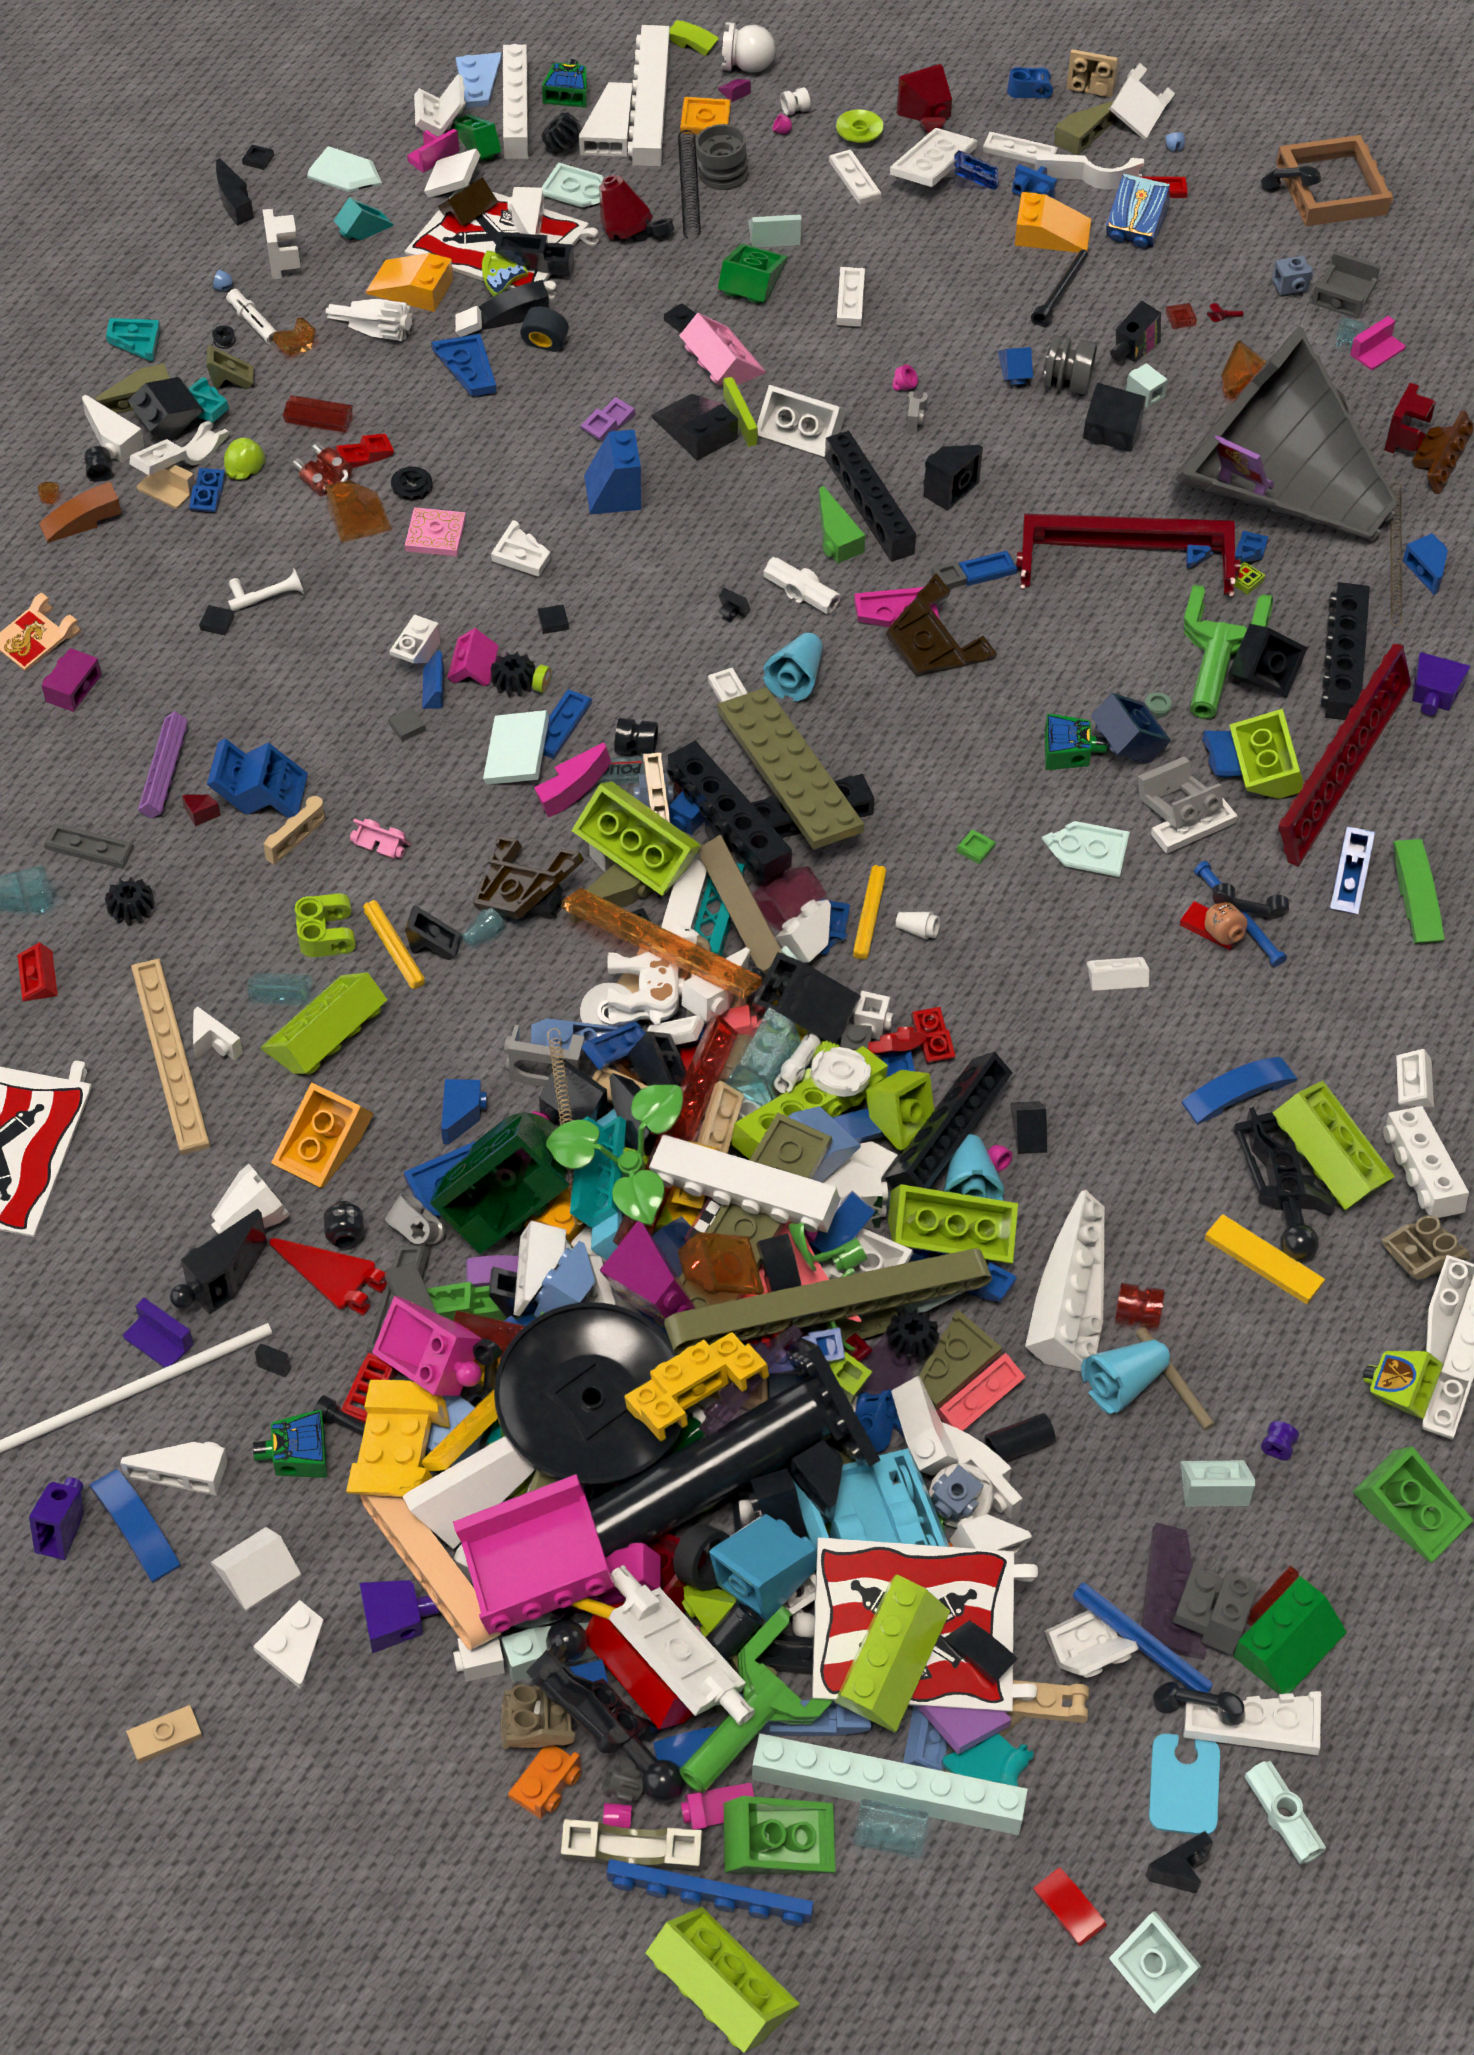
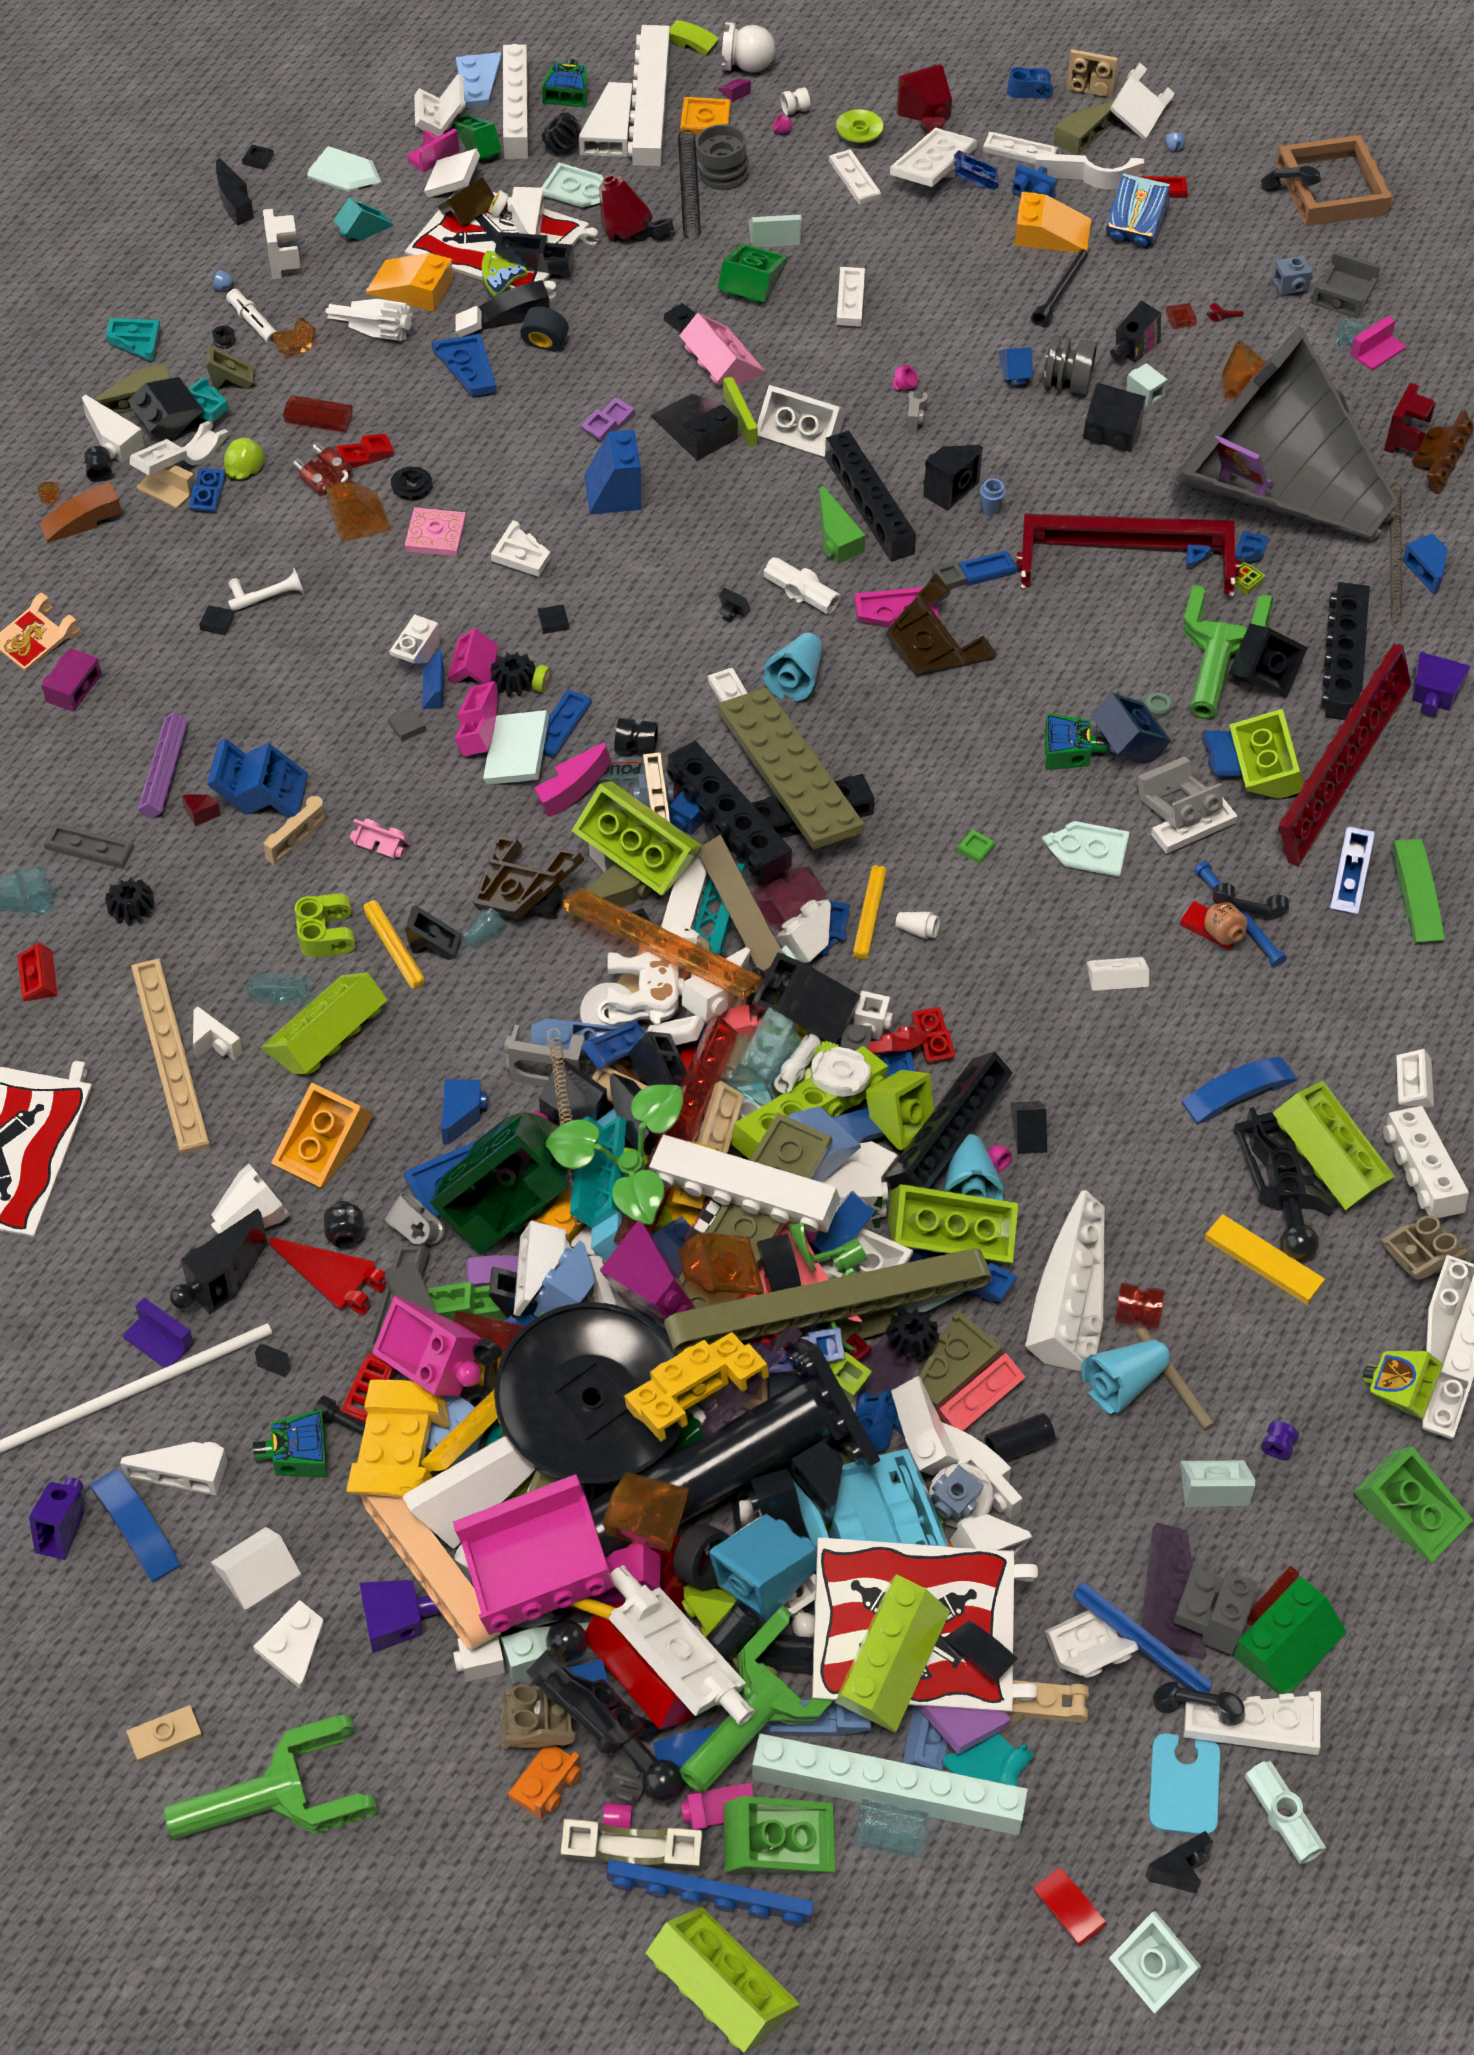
(276, 1790): none -> bright green piece
(477, 719): none -> dark pink slope
(498, 203): none -> white tile
(645, 1511): none -> clear orange slope
(992, 495): none -> medium blue cone

